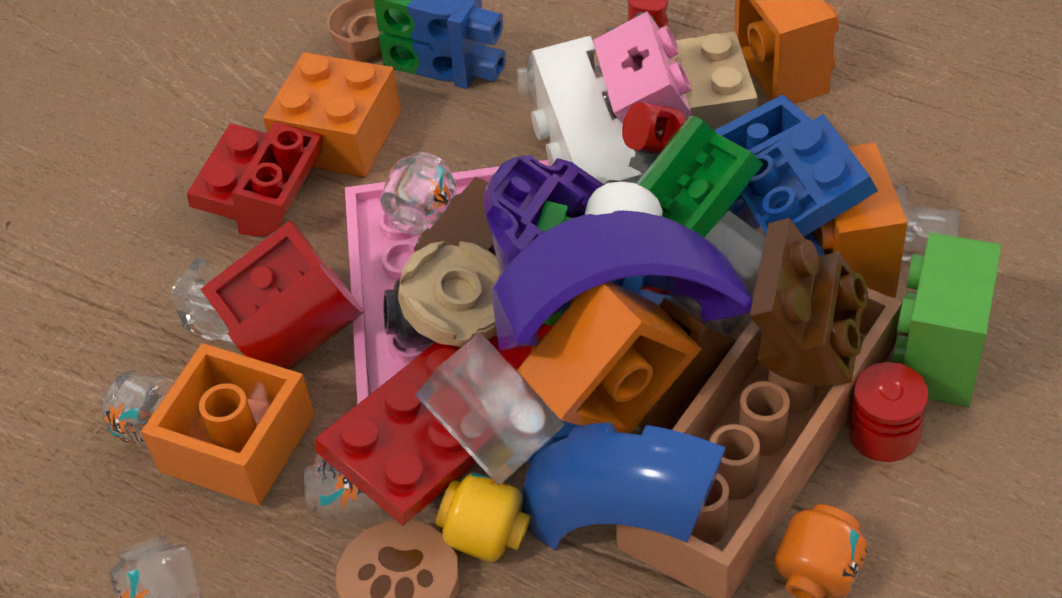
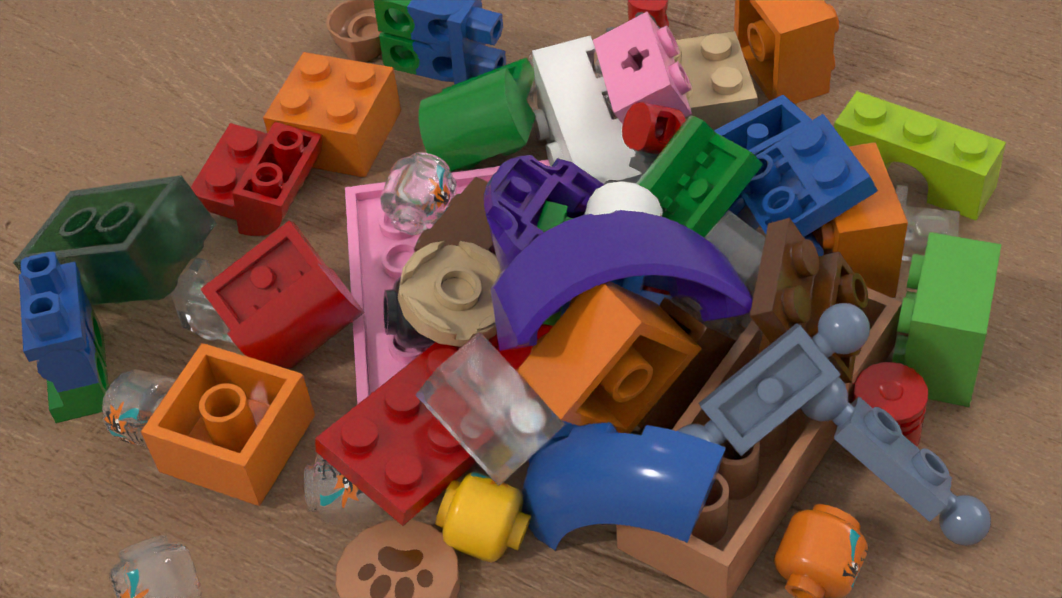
(62, 336): none -> blue hips
(126, 237): none -> clear green brick
(479, 116): none -> green brick
(780, 379): none -> sand blue plate
(911, 472): none -> sand blue plate
(954, 160): none -> lime arch

